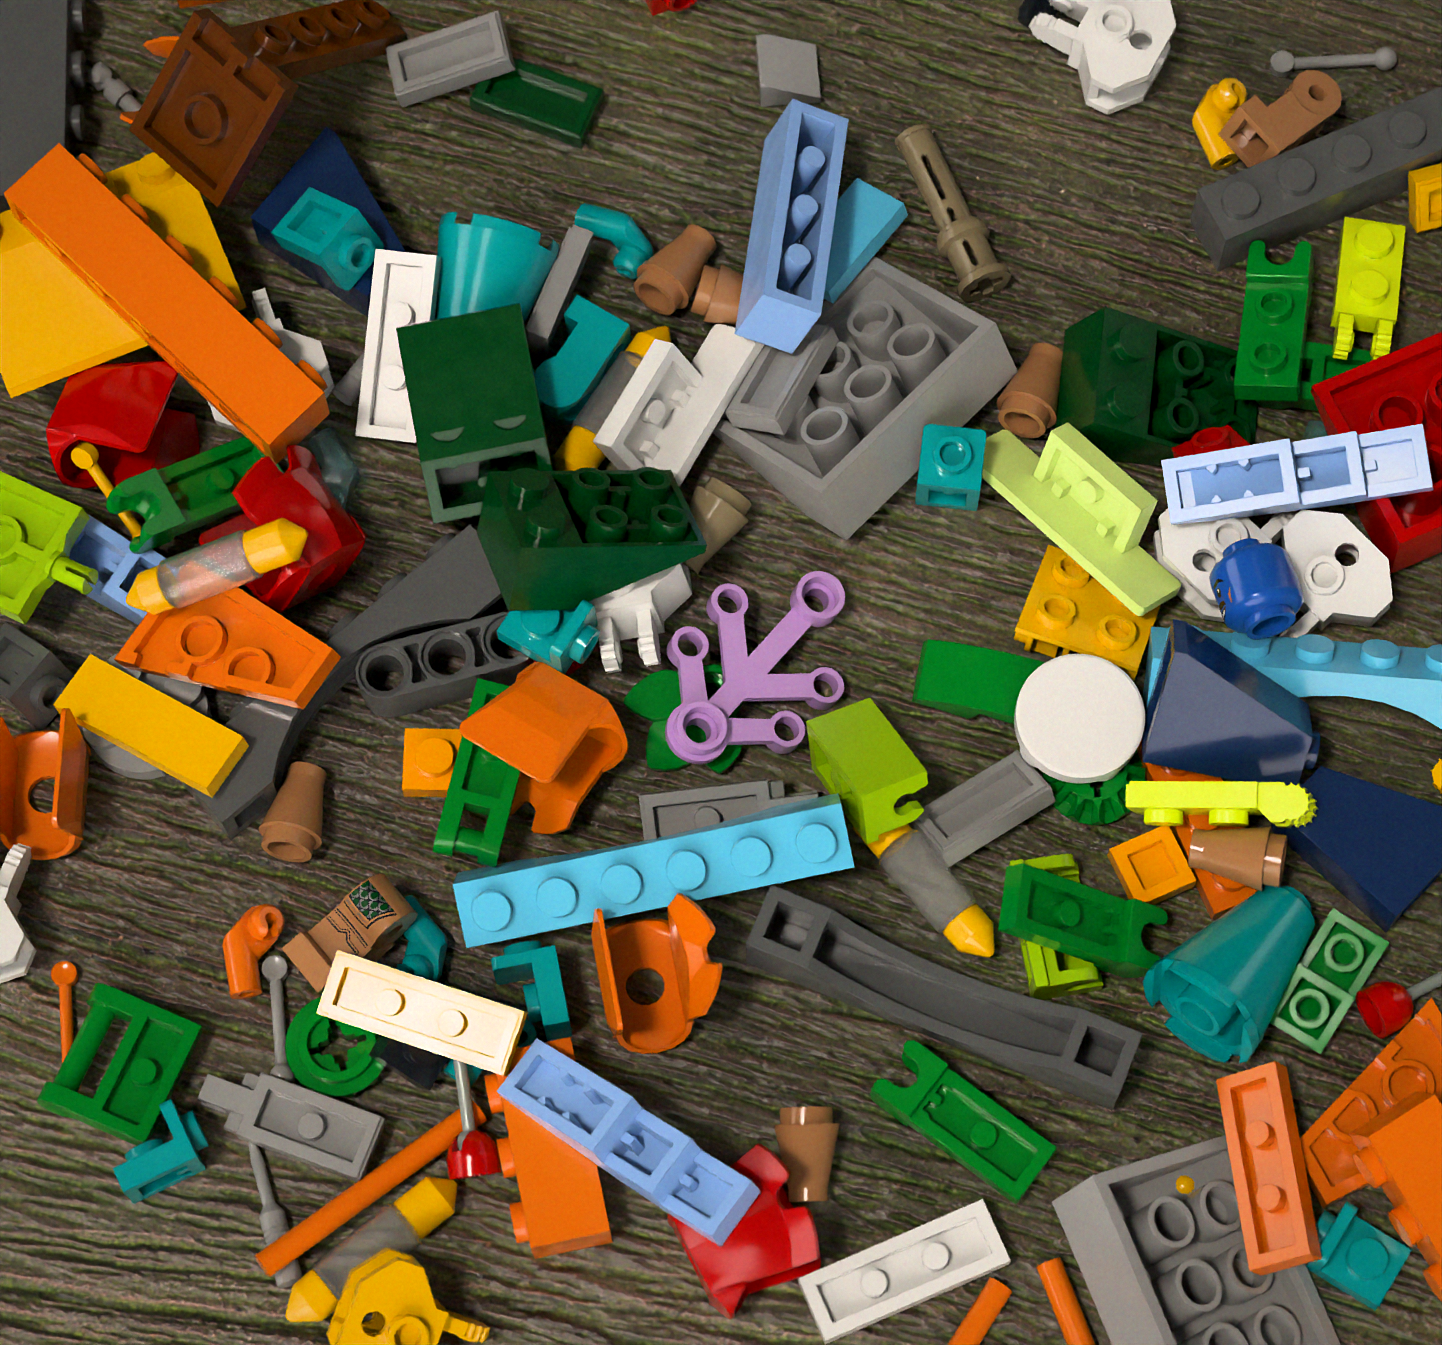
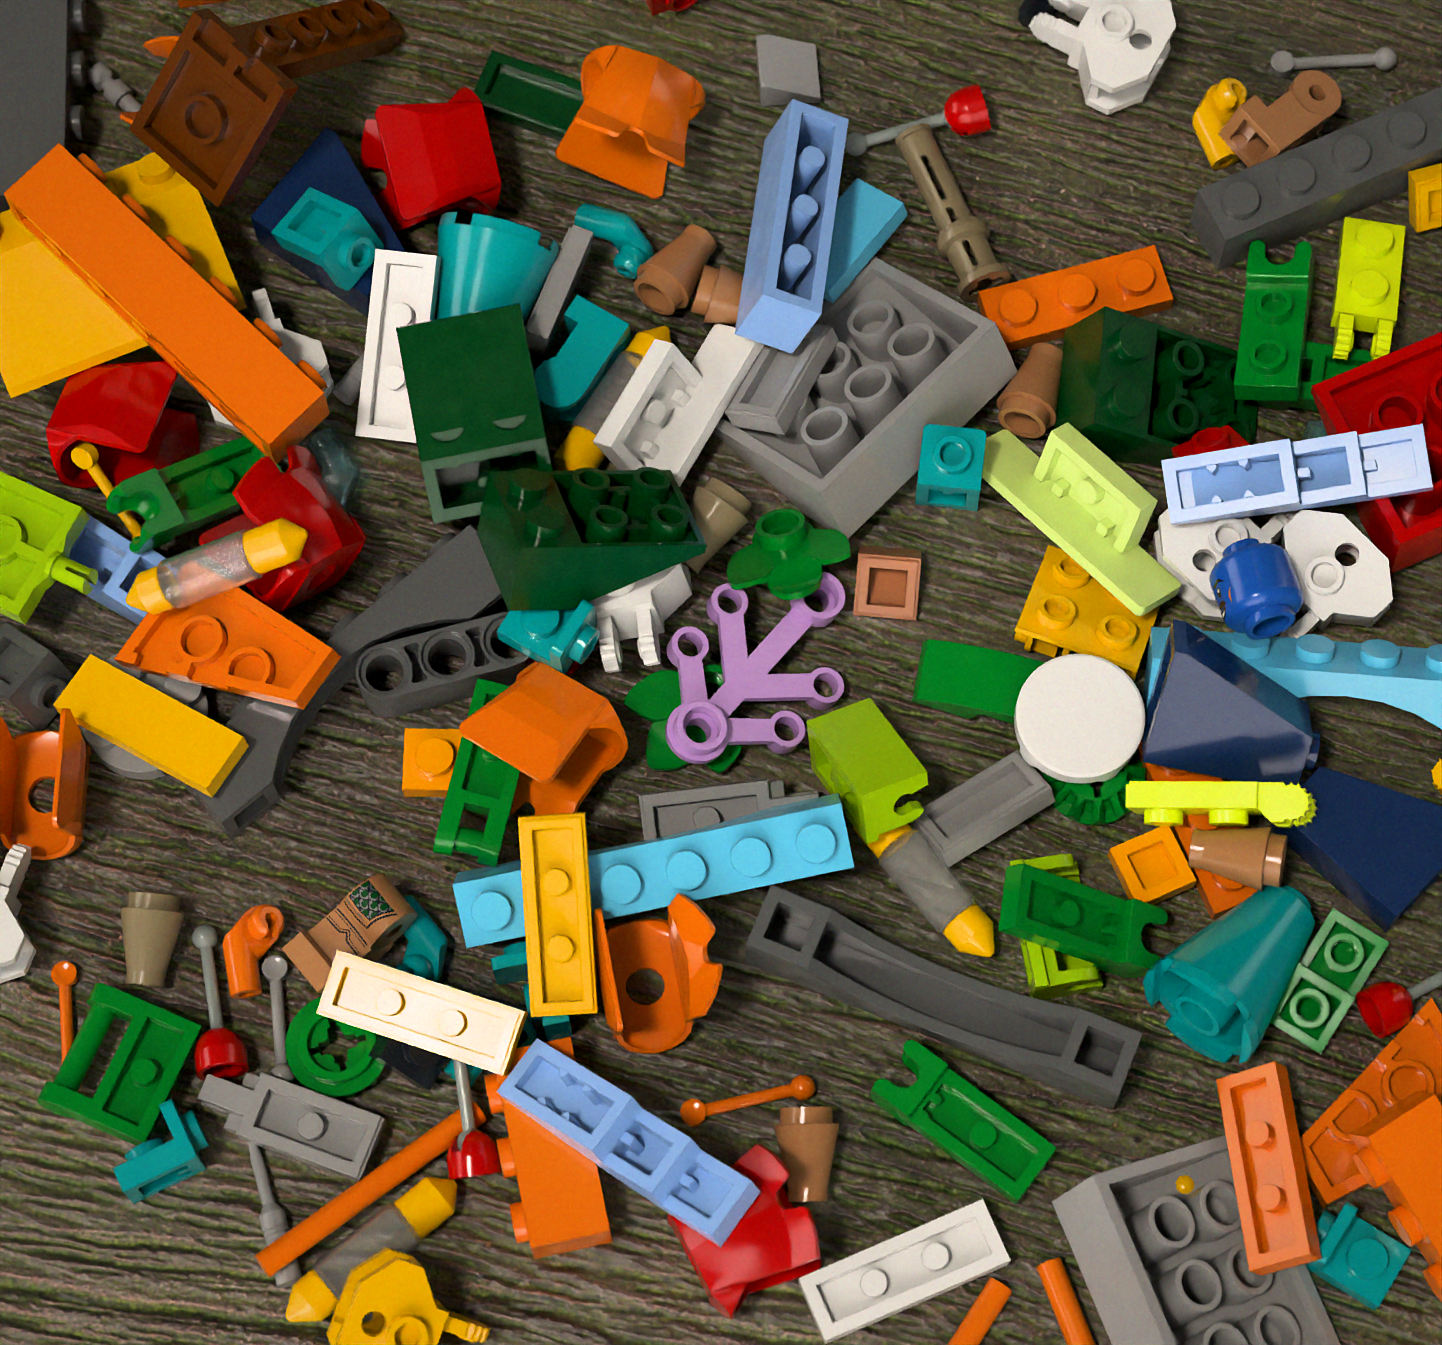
(149, 936): none -> dark tan cone
(218, 1049): none -> hinge
(296, 815): medium nougat cone -> none
(432, 159): none -> red piece
(450, 58): light grey tile -> none
(558, 914): none -> yellow tile
(631, 119): none -> orange piece
(695, 1112): none -> orange hinge
(787, 555): none -> green plate
(887, 582): none -> nougat slope
(963, 113): none -> hinge
(1049, 303): none -> orange plate

